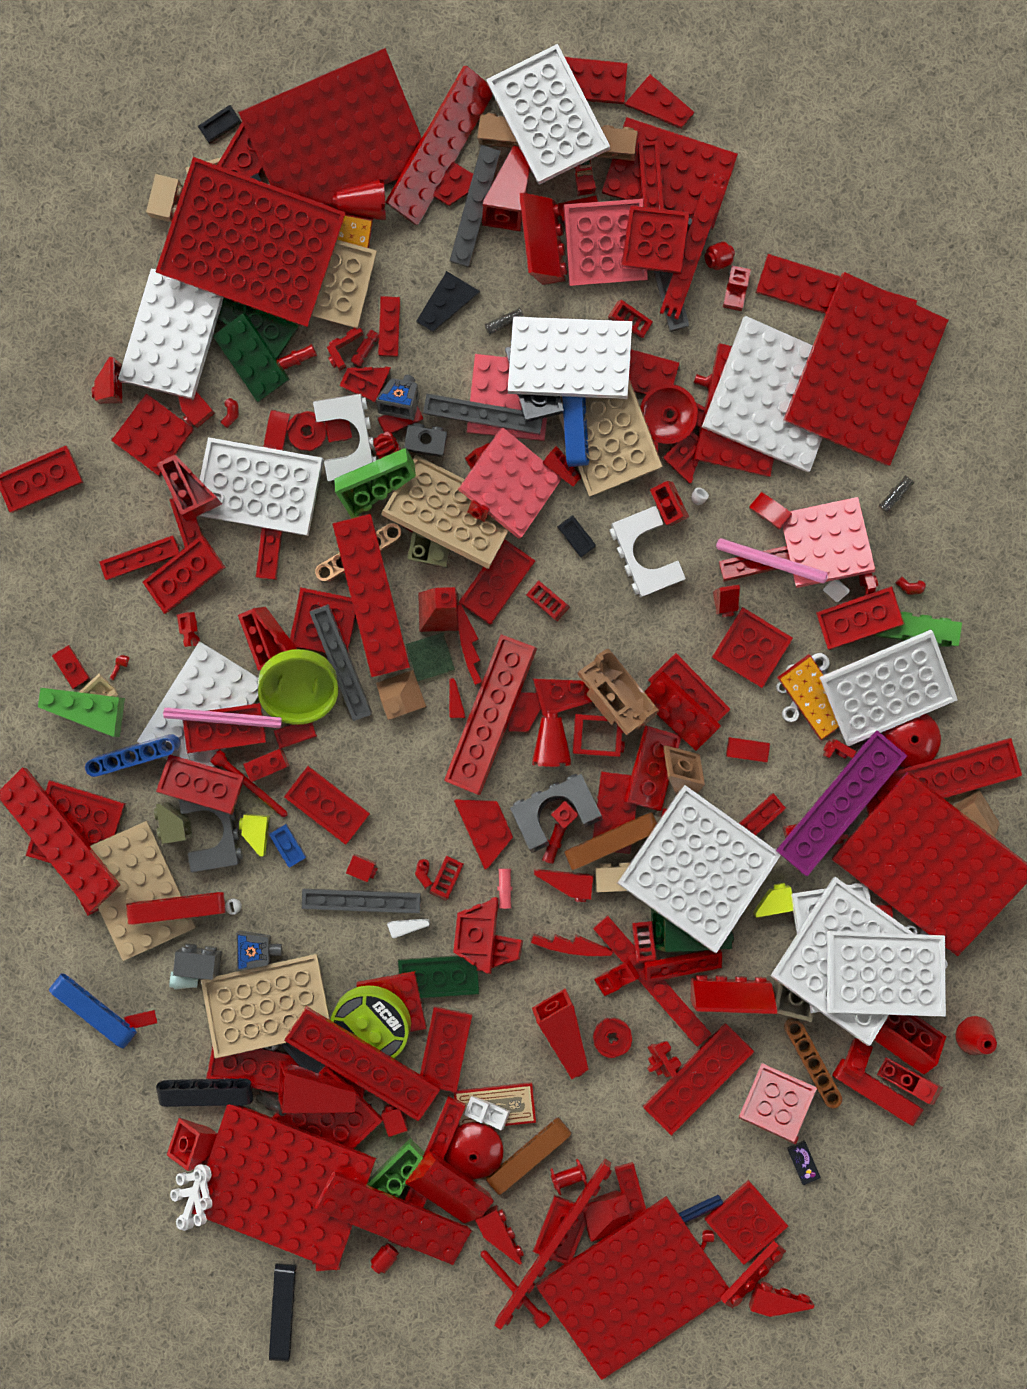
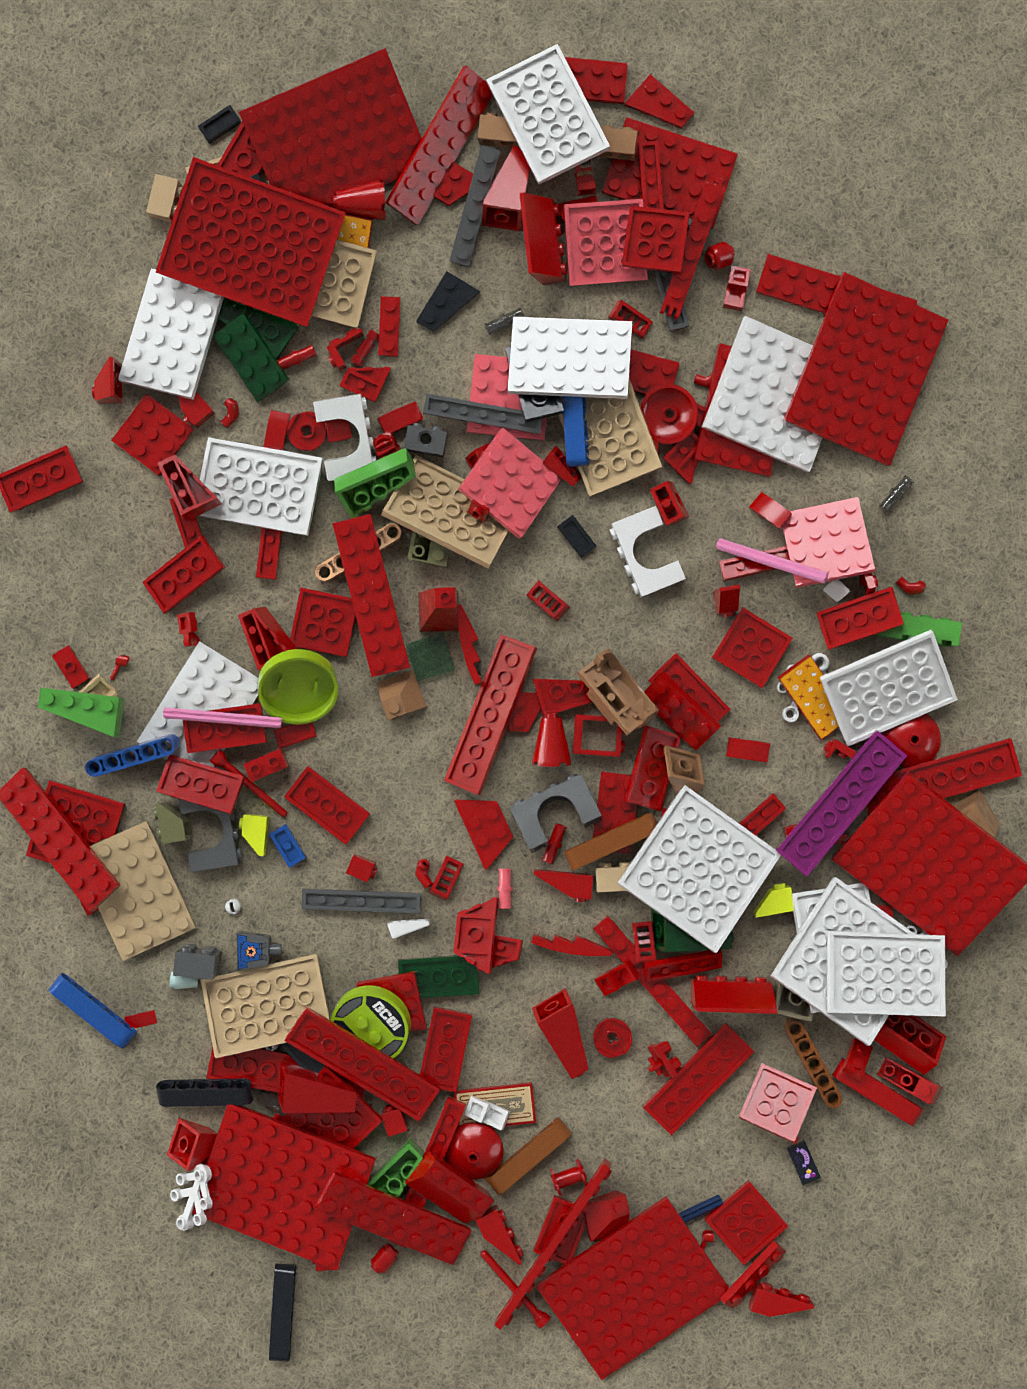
(139, 557): red plate -> none
(175, 908): red beam -> none
(341, 662): dark grey plate -> none
(399, 398): dark grey torso -> none
(455, 704): red slope -> none
(496, 585): red tile -> none
(564, 814): red bracket -> none
(630, 1186): red plate -> none
(699, 496): white hinge -> none
(976, 1036): red cone -> none

